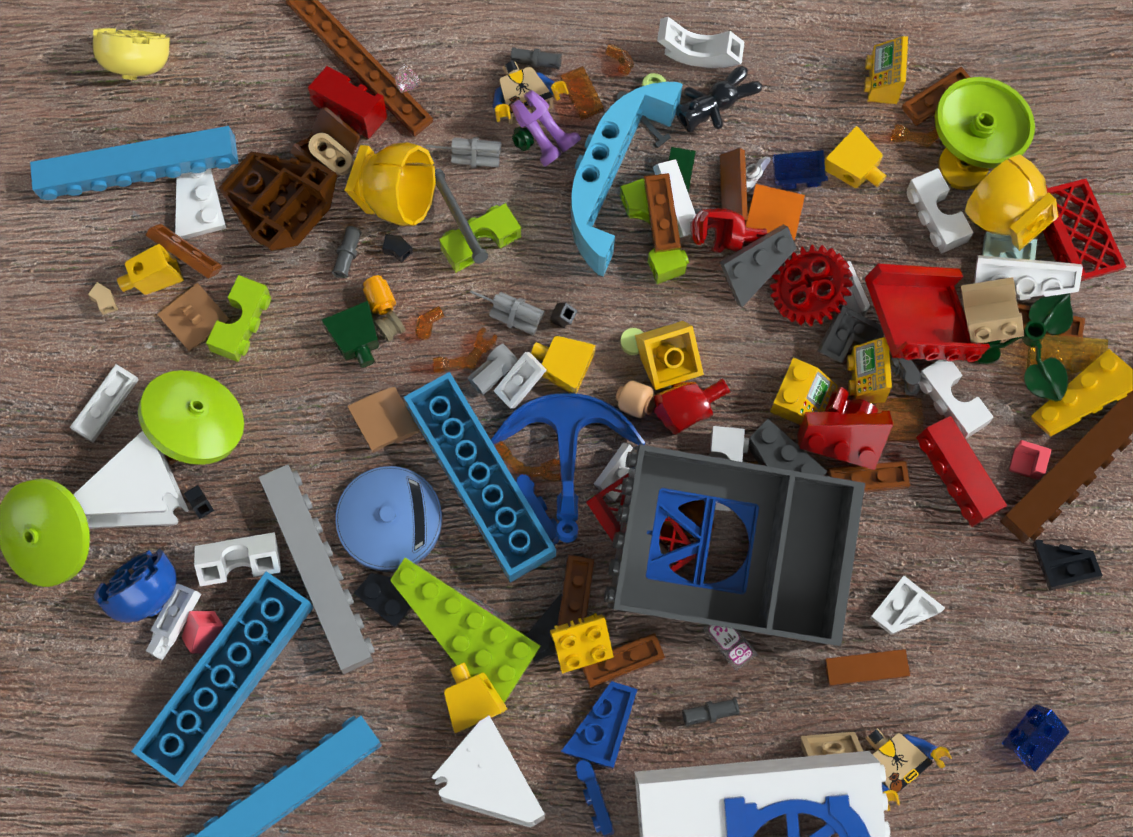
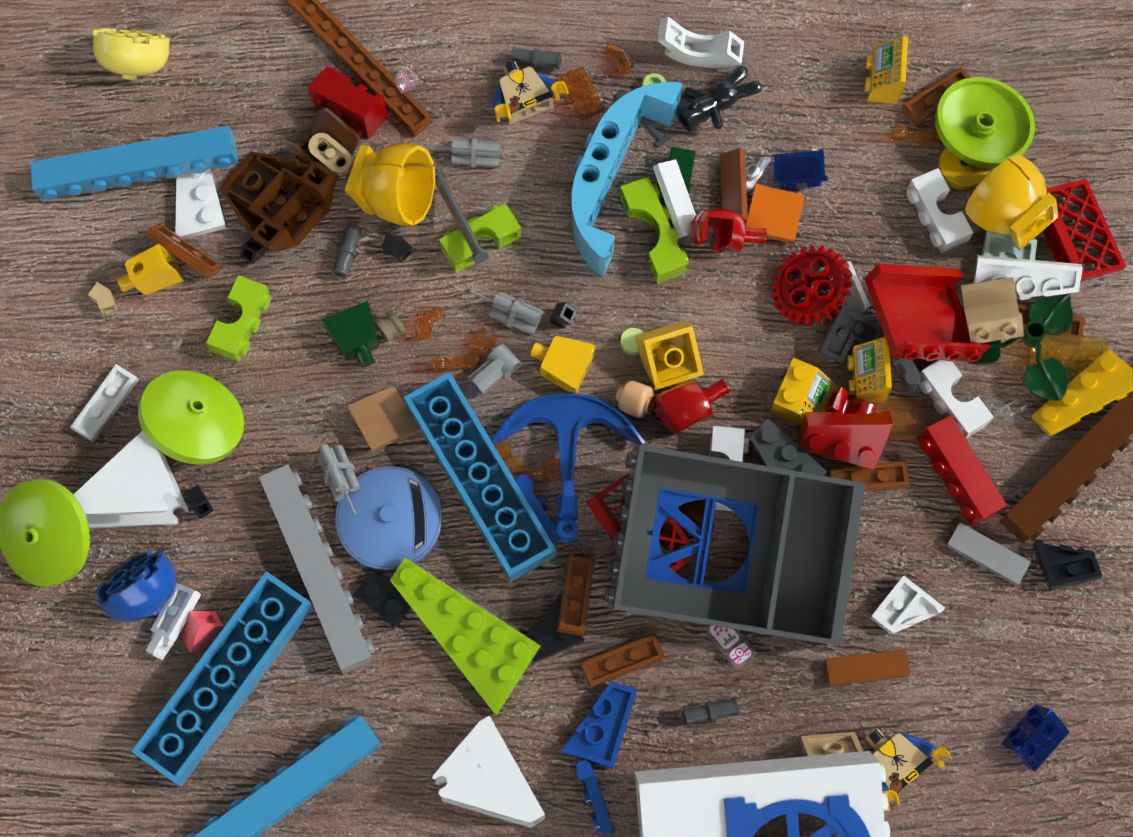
(192, 317): medium nougat piece -> none
(217, 559): white arch -> none
(252, 251): none -> black piece
(338, 472): none -> light grey piece
(378, 295): light orange brick -> none
(471, 699): yellow torso -> none
(520, 380): white plate -> none
(522, 138): dark green plate -> none
(528, 119): medium lavender piece -> none
(582, 643): yellow hinge -> none
(613, 471): white plate -> none
(662, 212): dark orange tile -> none
(757, 262): dark grey wing -> none
(855, 160): yellow torso -> none
(988, 554): none -> light grey tile
(1030, 460): coral panel -> none

